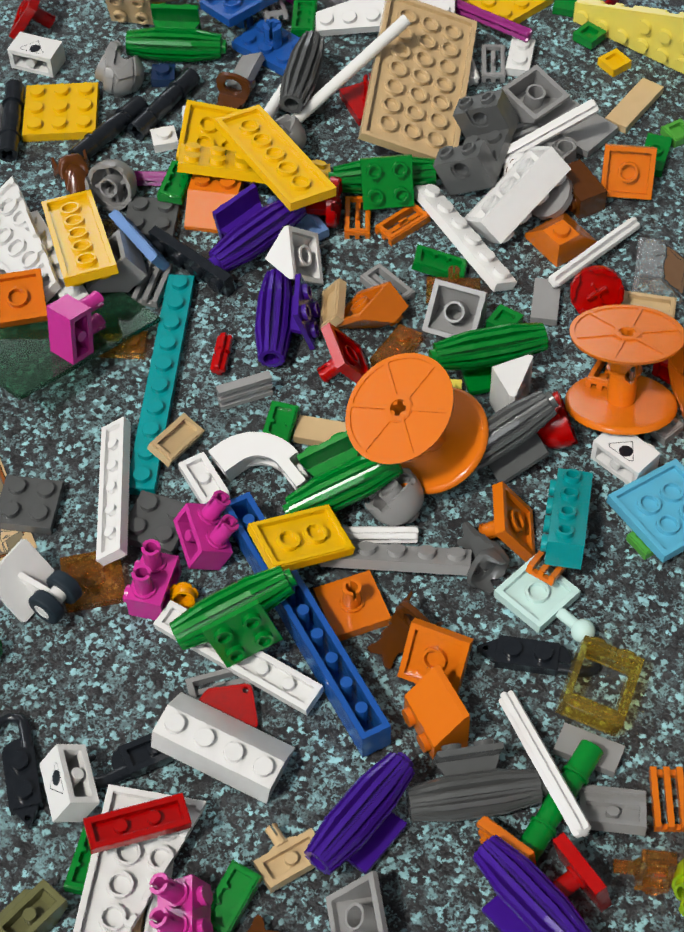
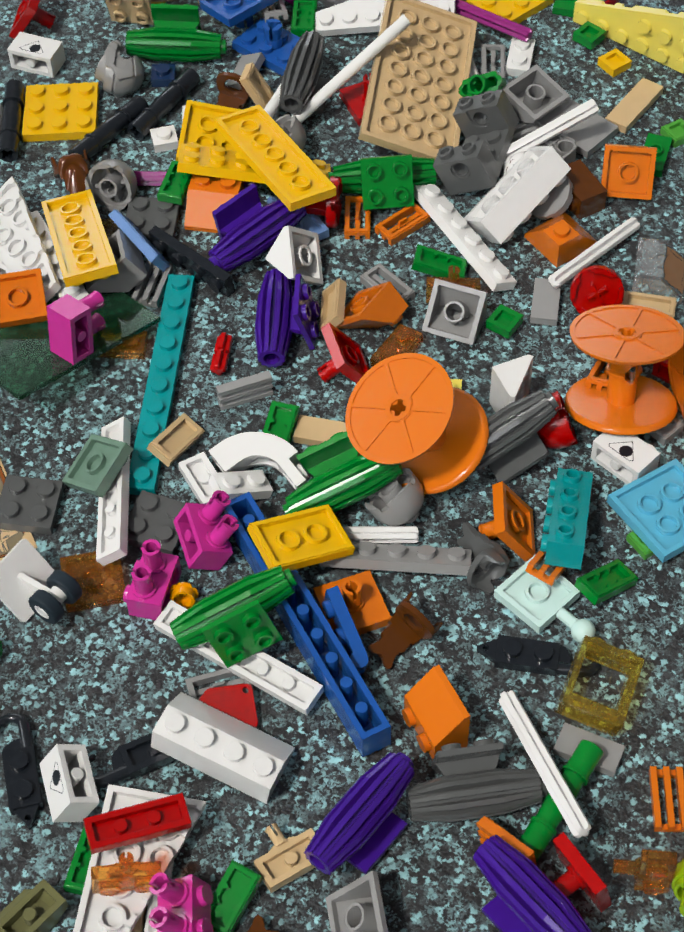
(97, 465): none -> sand green plate
(123, 876): none -> clear orange plate
(241, 482): none -> white plate
(255, 85): none -> tan tile
(336, 608): none -> blue plate
(432, 646): orange tile -> none
(481, 349): green plate -> none
(482, 83): none -> green rock
(606, 582): none -> green plate
(614, 809): light grey plate -> none

